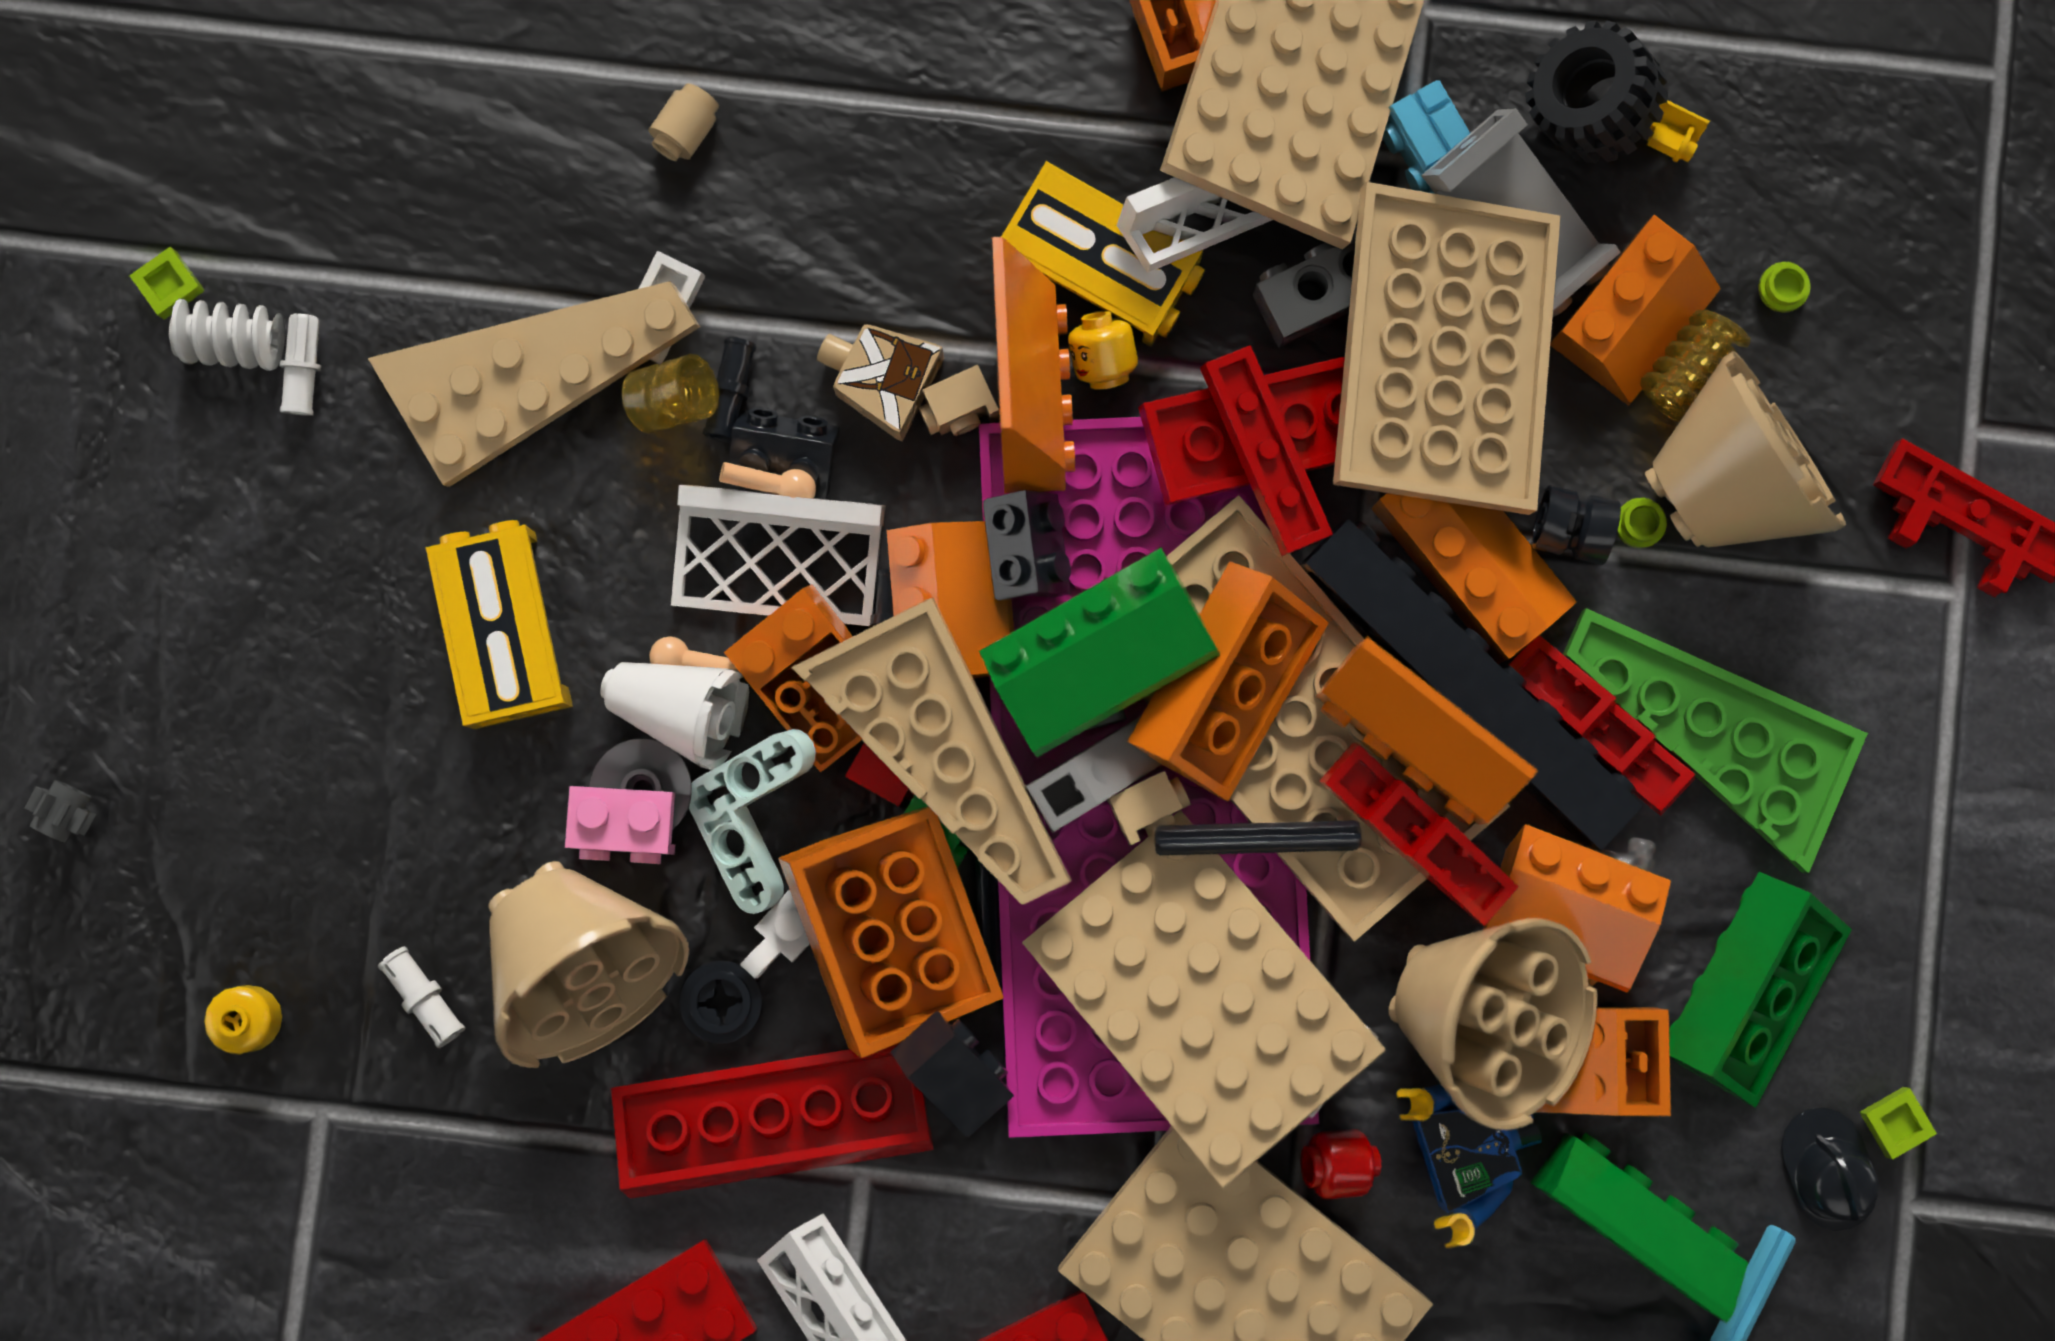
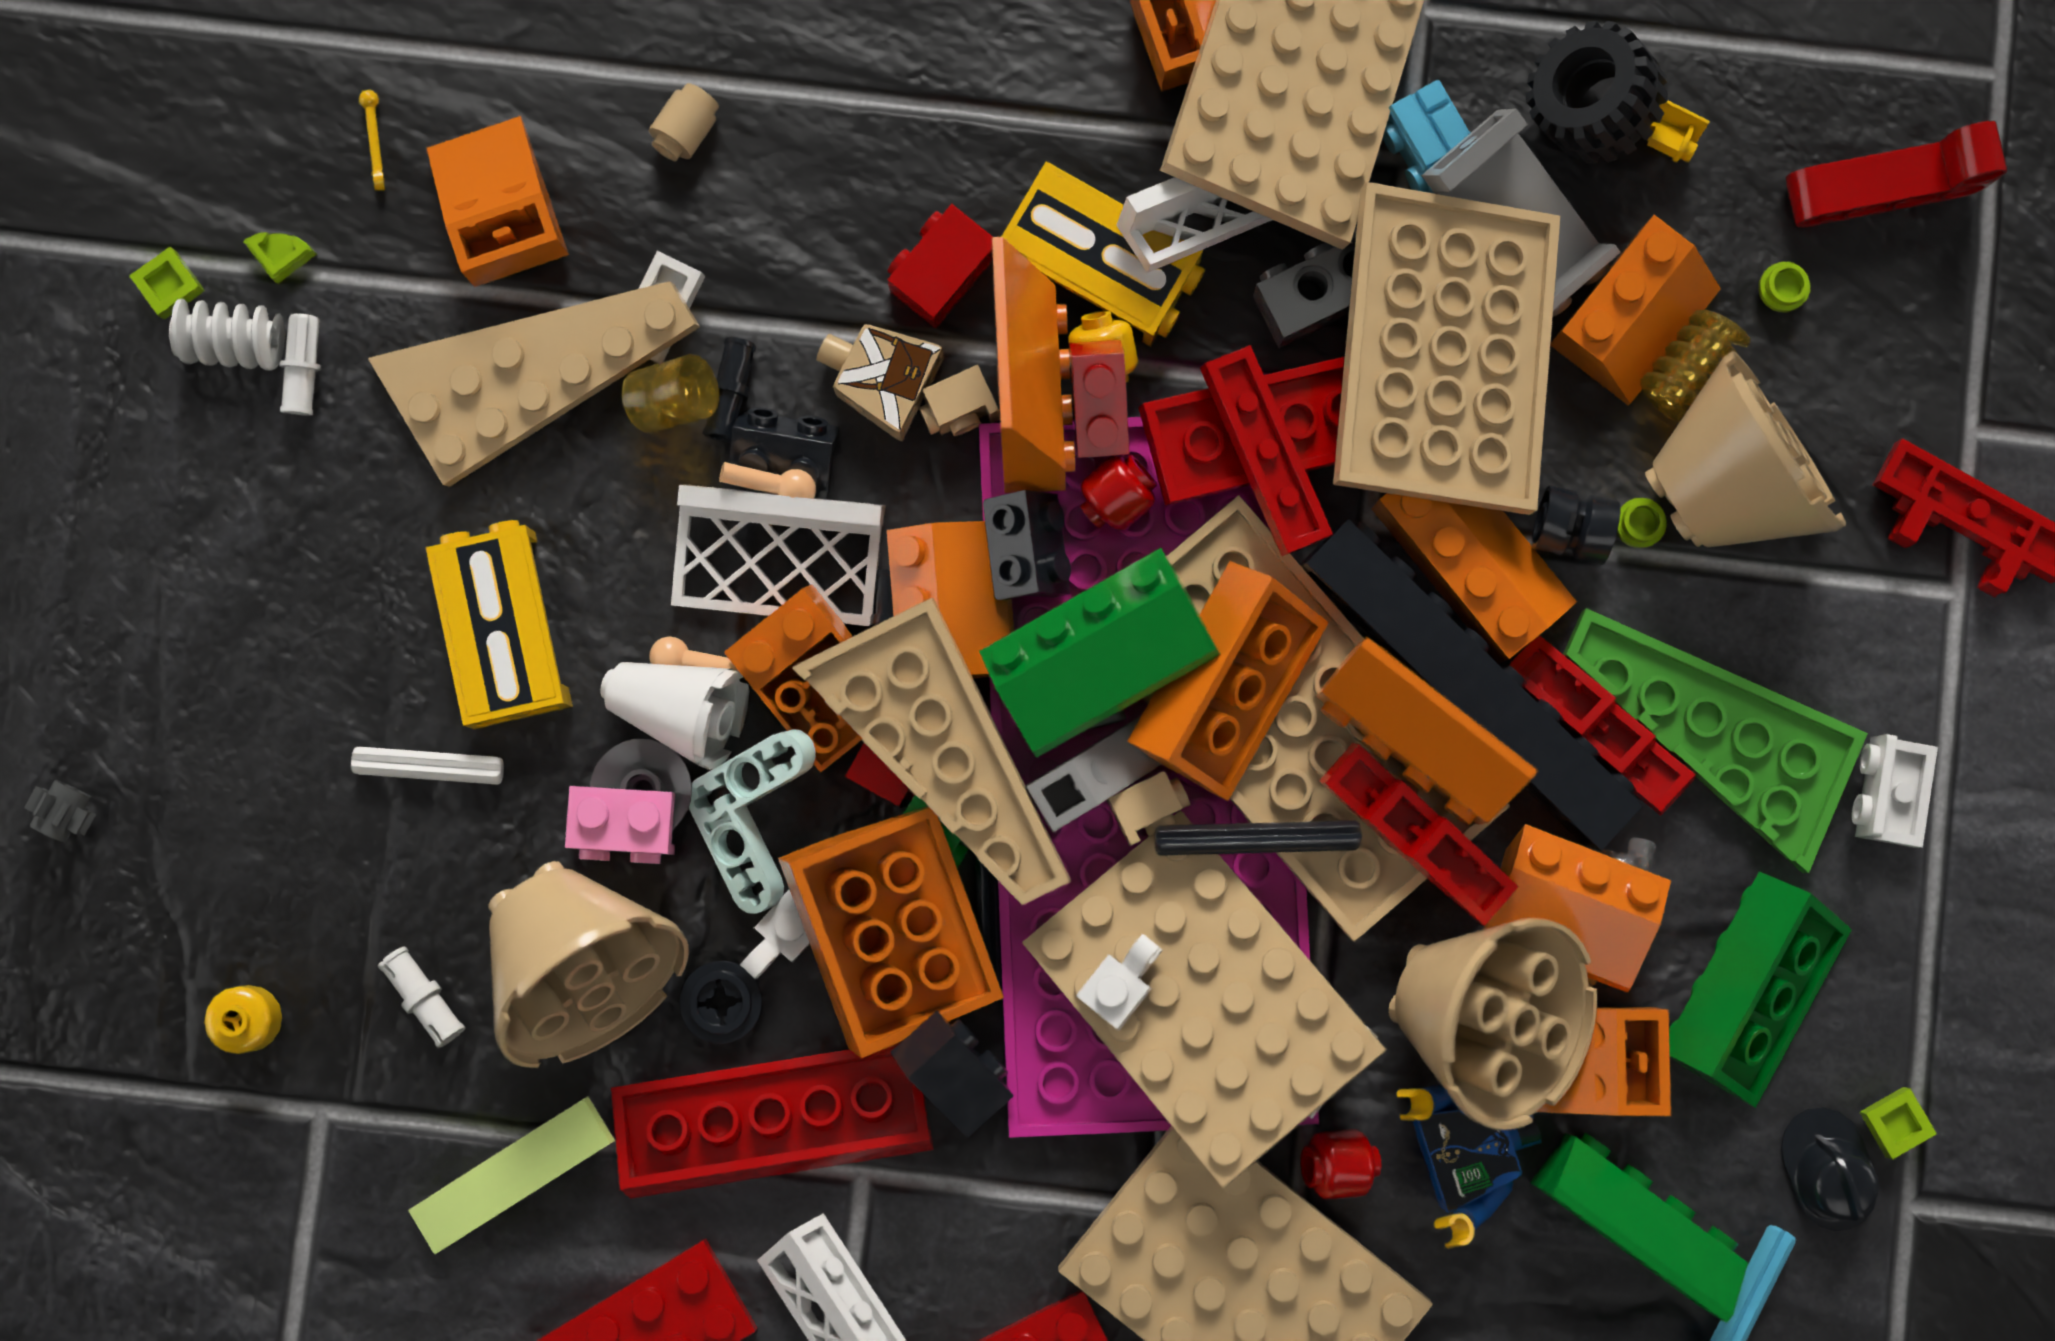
(279, 253): none -> lime tile
(369, 100): none -> yellow hinge
(427, 765): none -> white axle
(495, 202): none -> orange slope
(511, 1175): none -> yellowish green slope
(941, 265): none -> red brick
(1099, 398): none -> red brick
(1116, 987): none -> white plate
(1118, 492): none -> red head
(1894, 791): none -> white bracket
(1898, 179): none -> red beam

